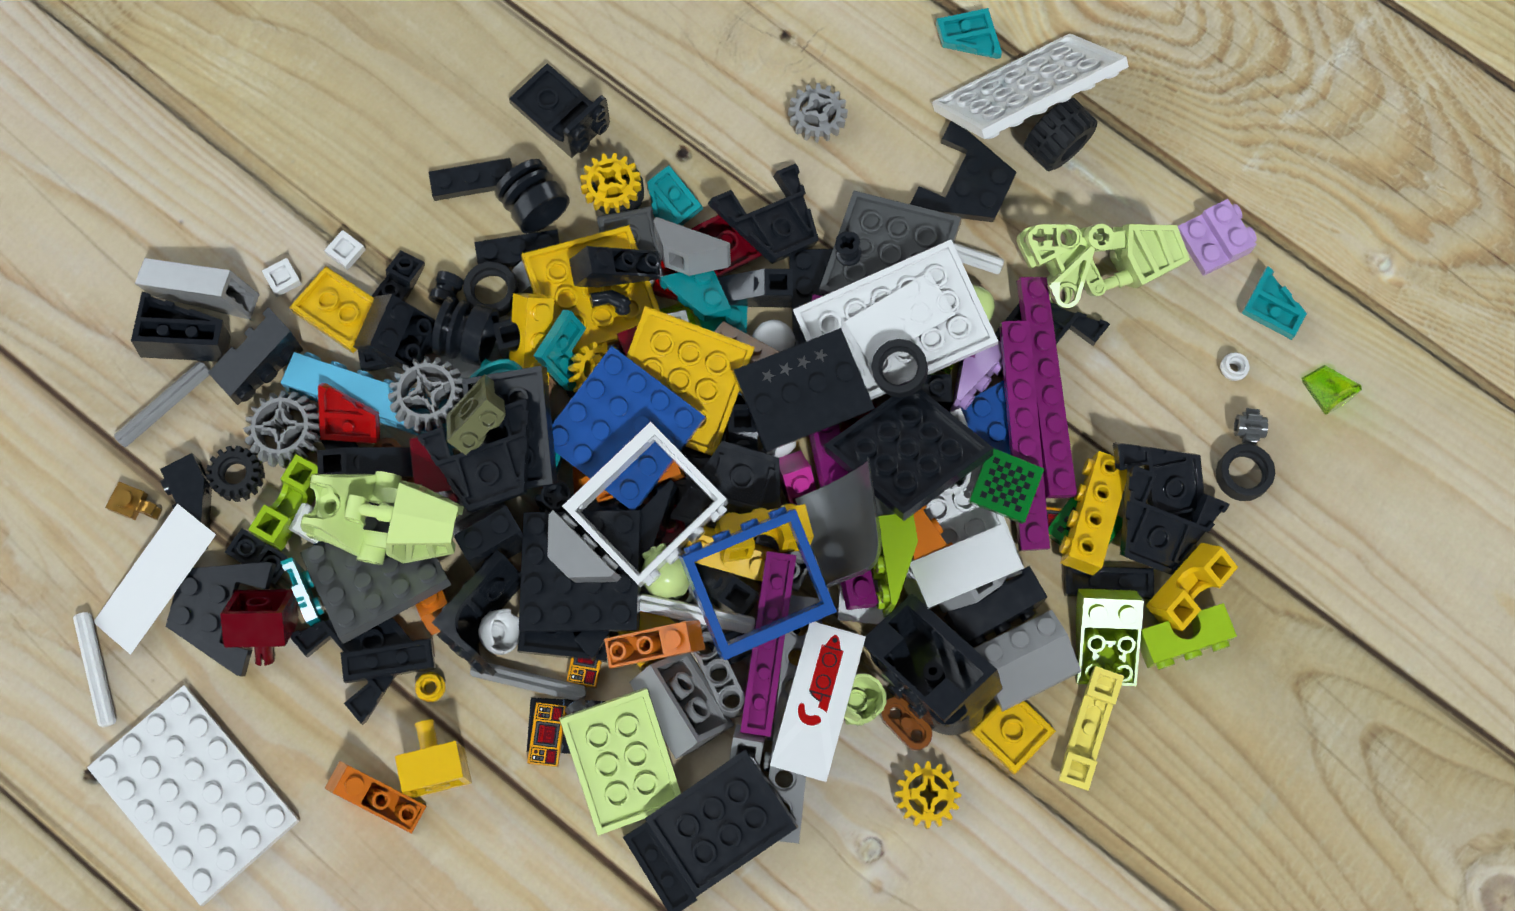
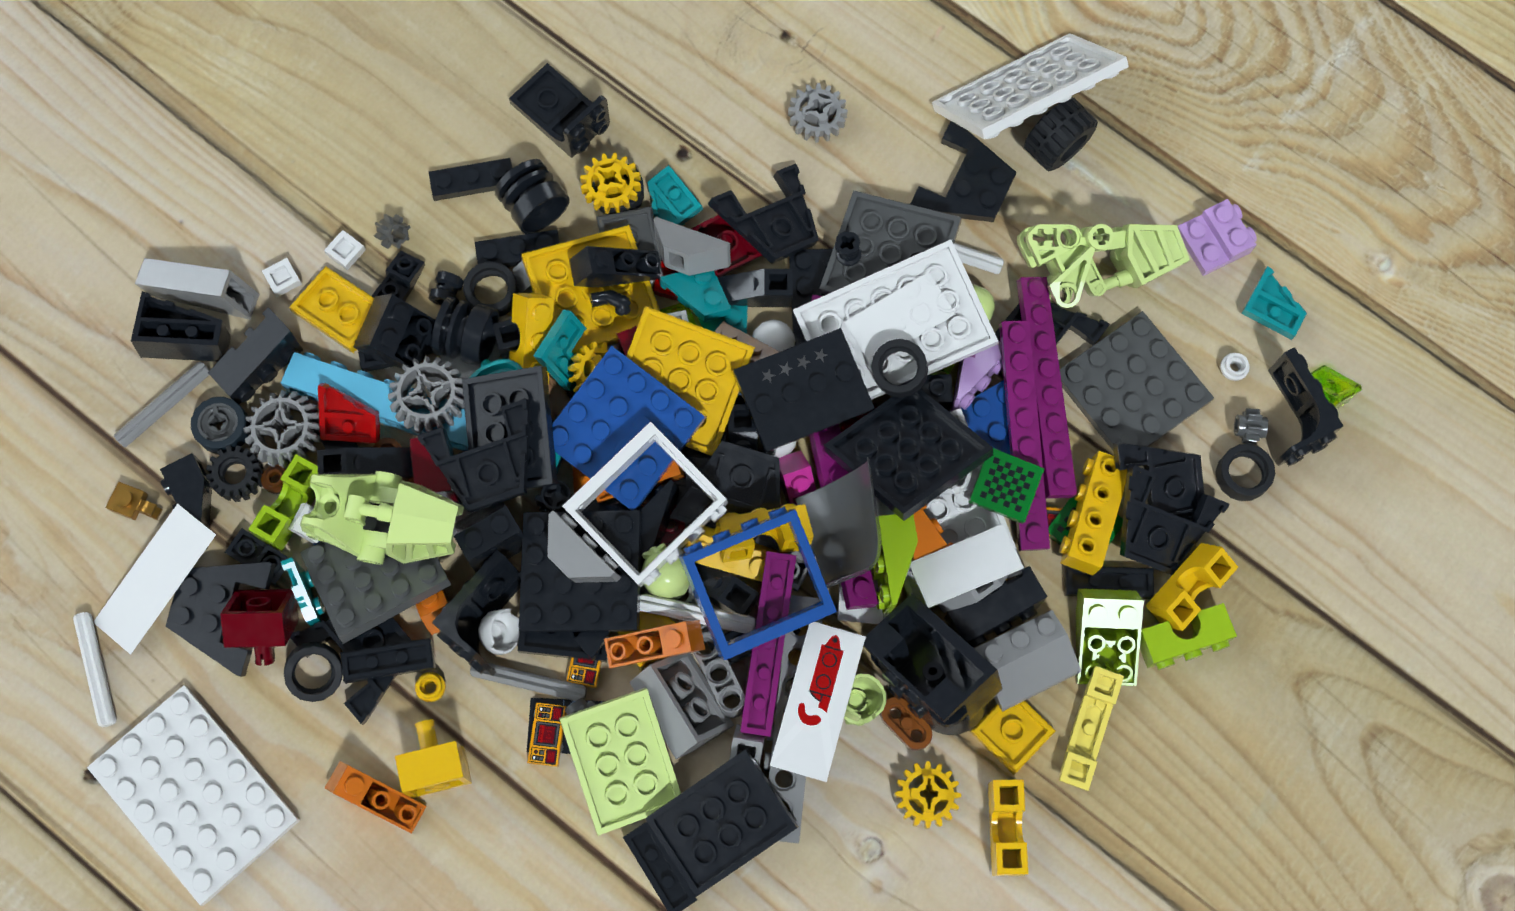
(212, 412): none -> wheel
(274, 488): none -> reddish brown plate
(326, 690): none -> black tyre
(398, 235): none -> dark grey gear
(474, 416): olive plate -> none
(970, 33): teal wing -> none
(1006, 836): none -> yellow arch
(1134, 385): none -> dark grey plate
(1306, 398): none -> black bracket

